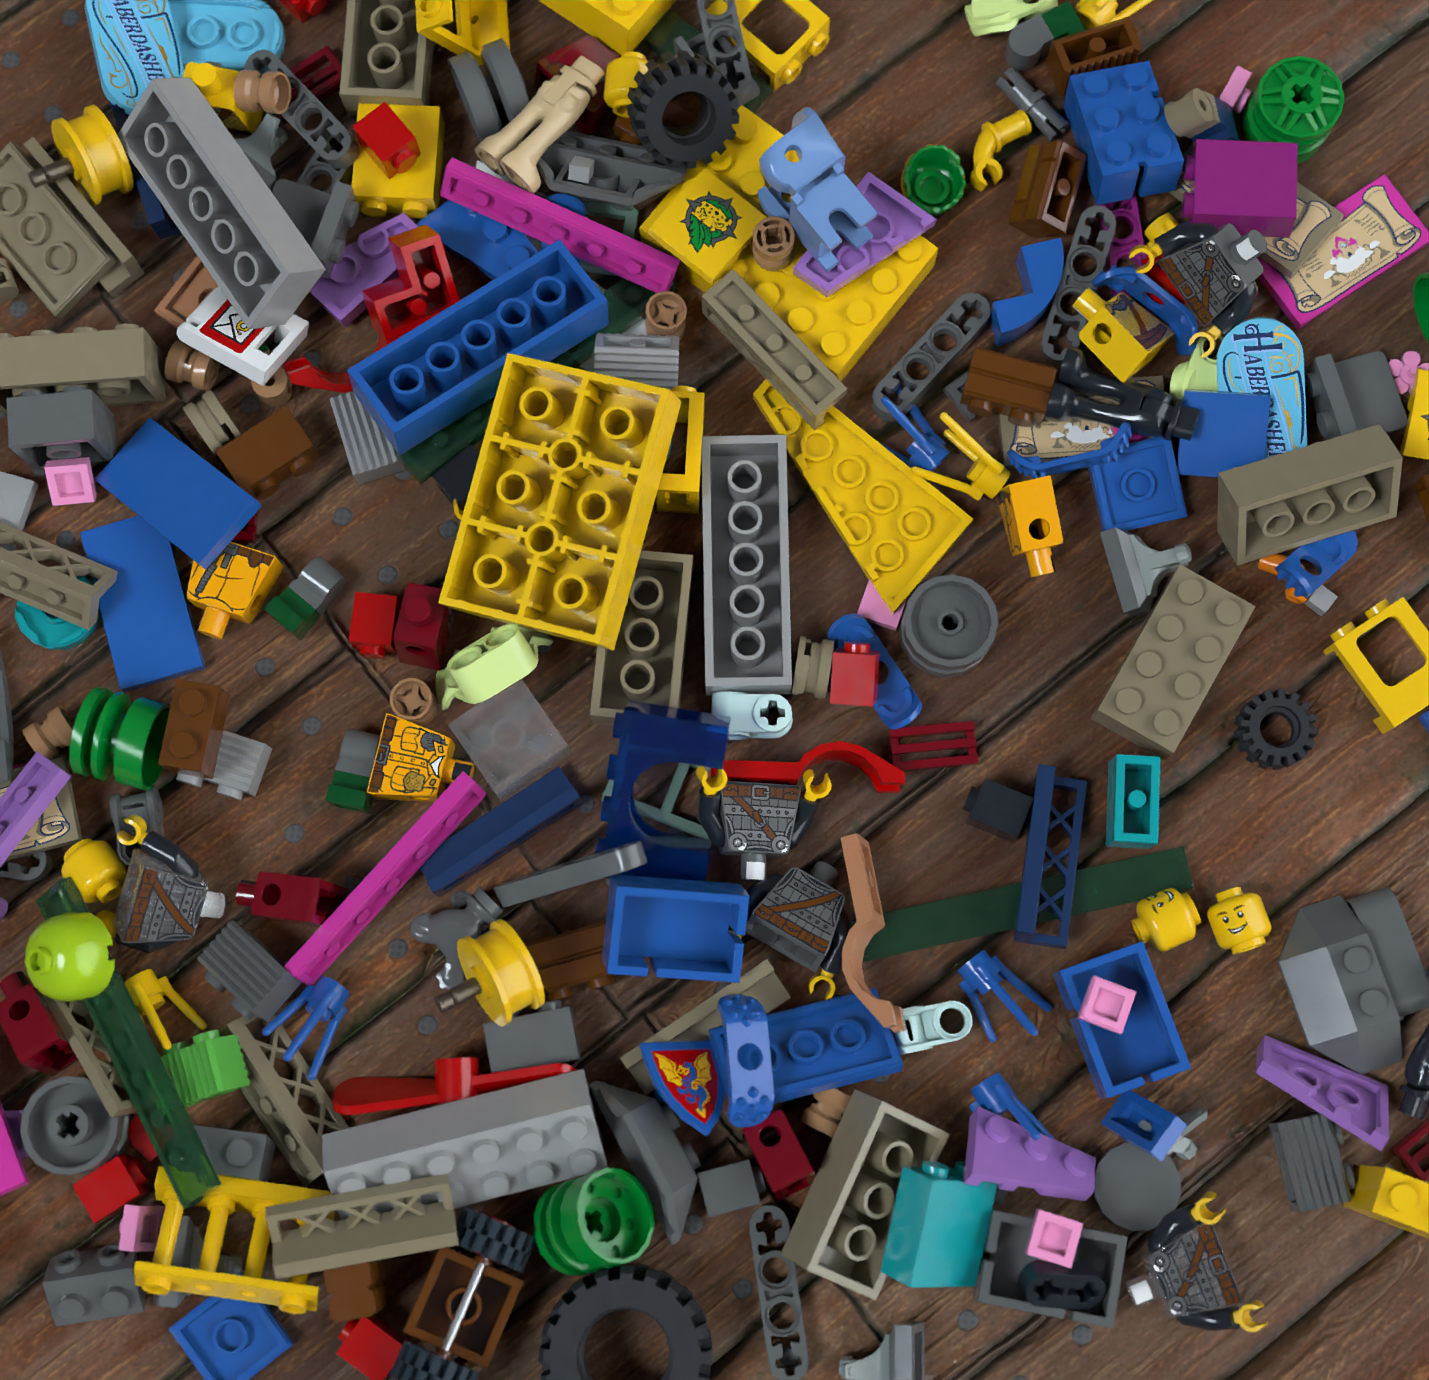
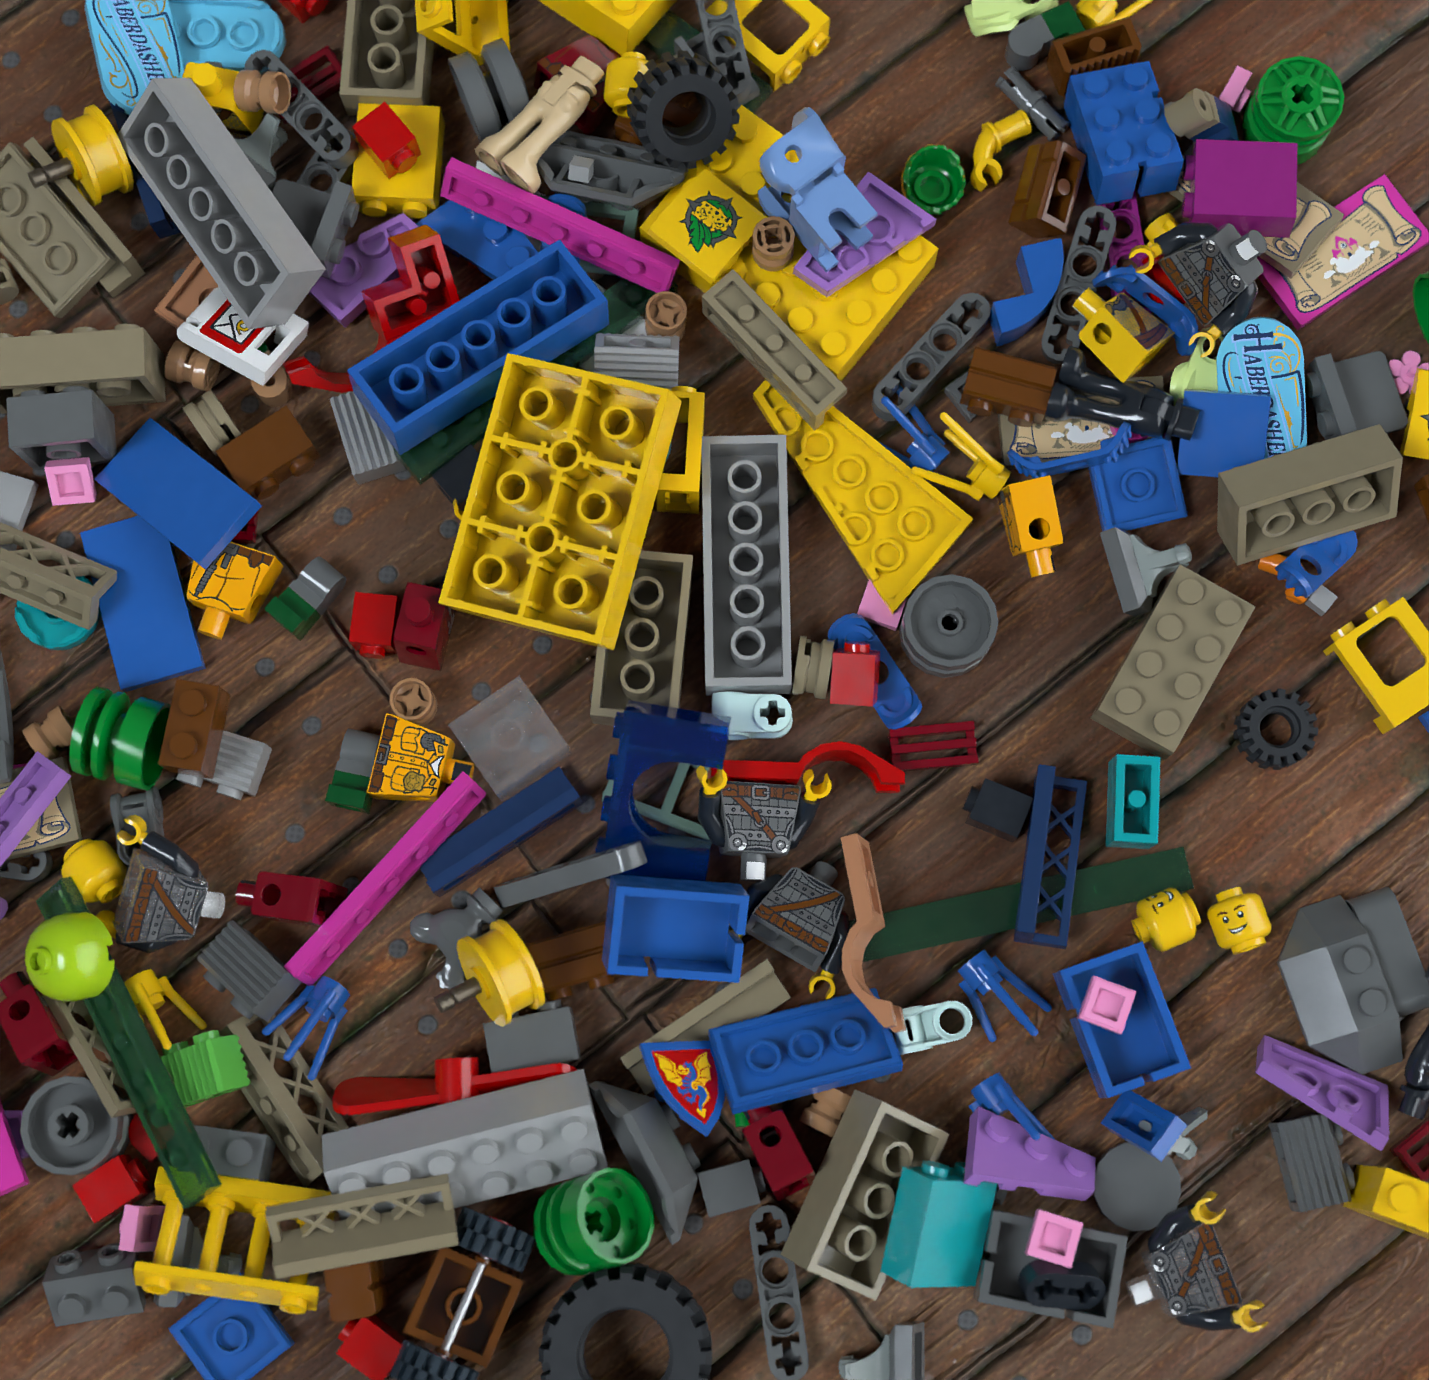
(489, 665): yellowish green piece -> none
(749, 1090): blue piece -> none

